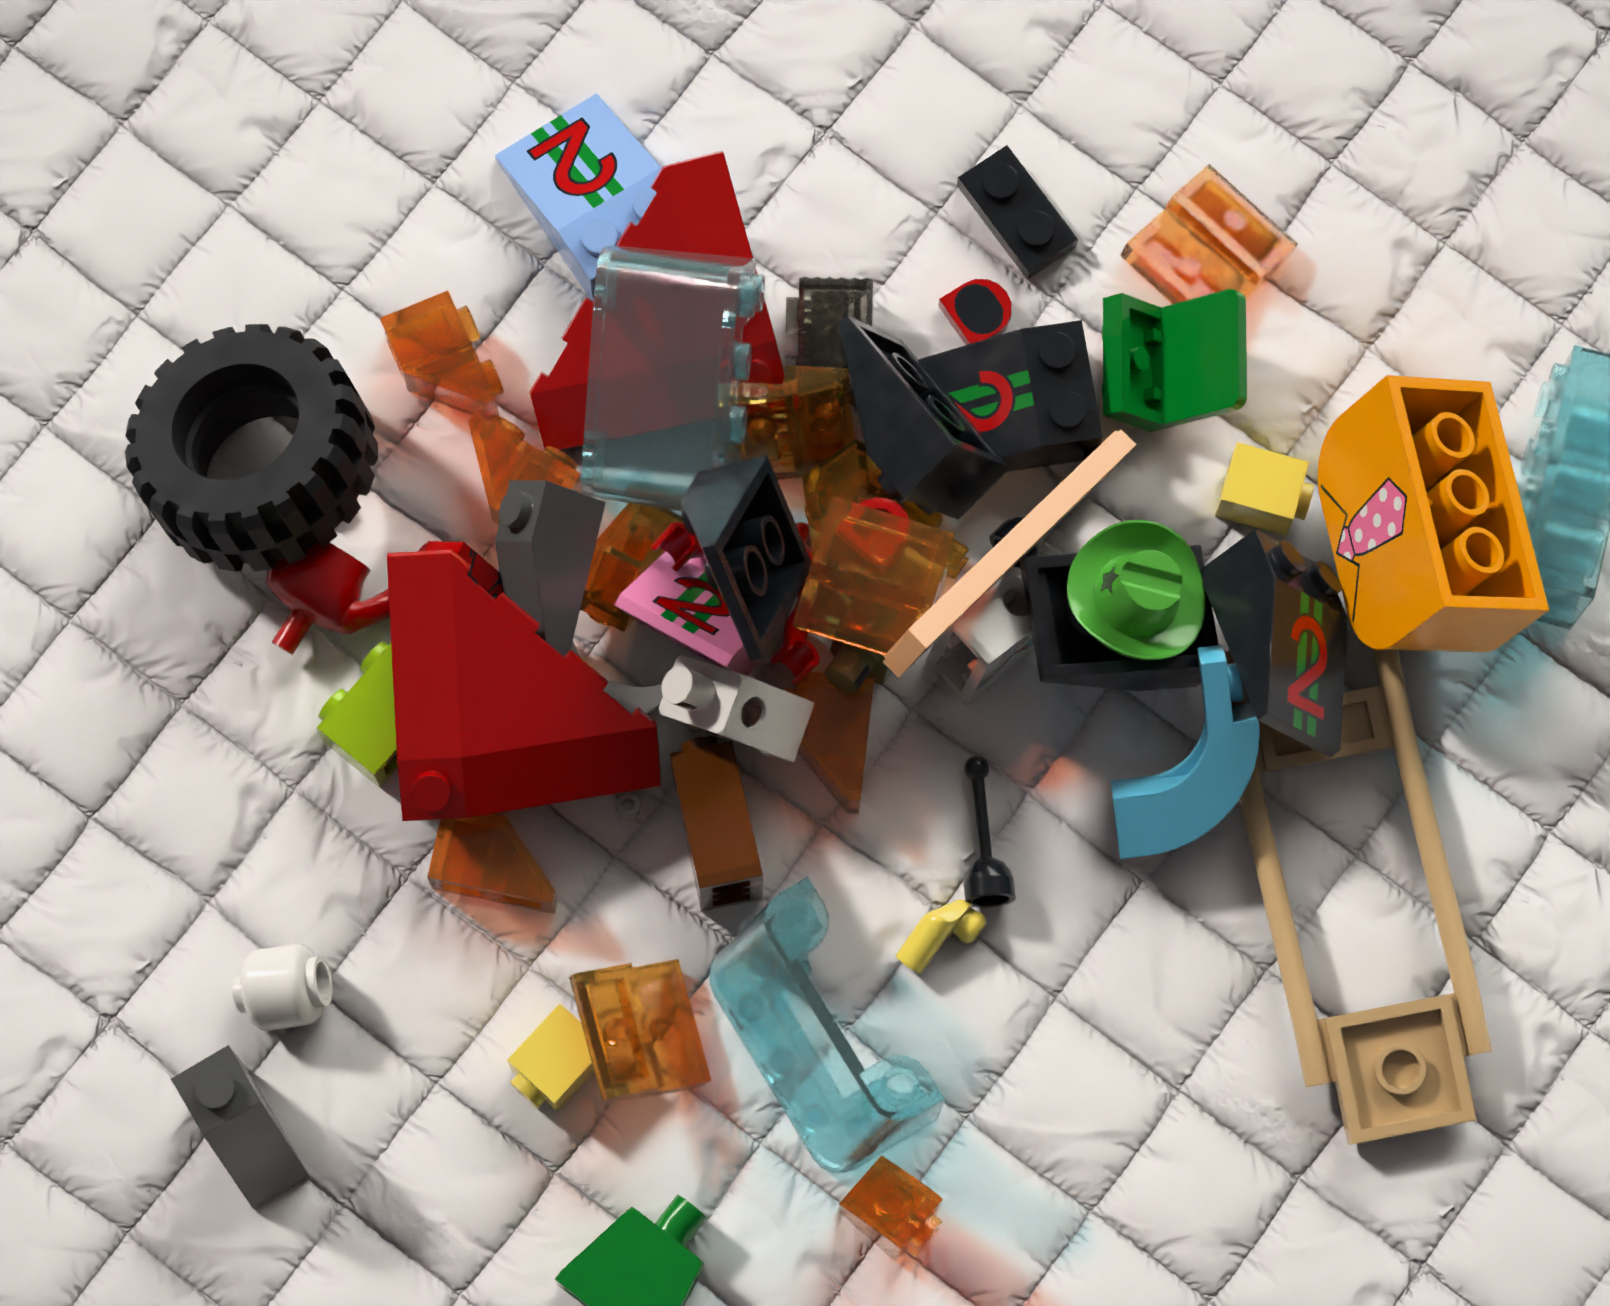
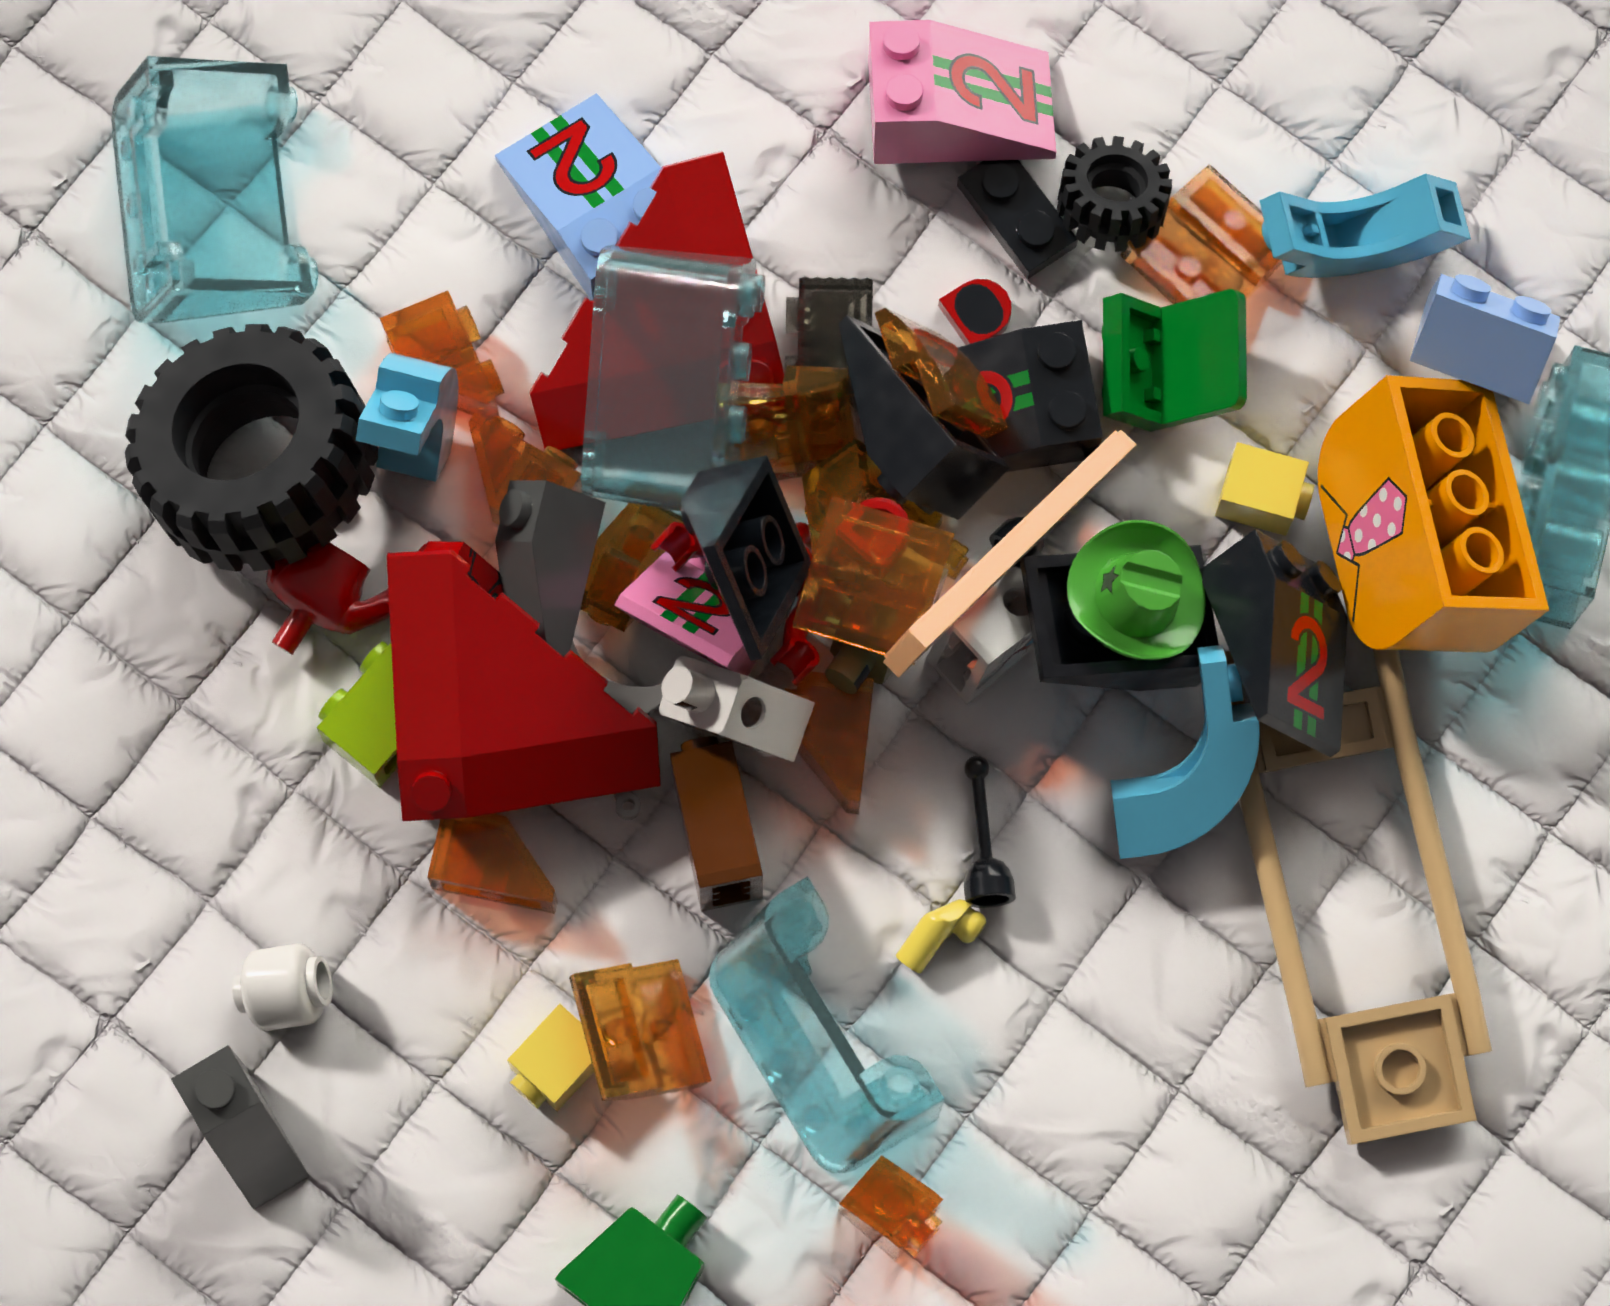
(206, 190): none -> clear light blue windscreen
(411, 416): none -> medium azure arch
(948, 376): none -> clear orange slope
(956, 96): none -> bright pink slope
(1118, 168): none -> black tyre
(1364, 232): none -> medium azure arch
(1485, 336): none -> light blue slope

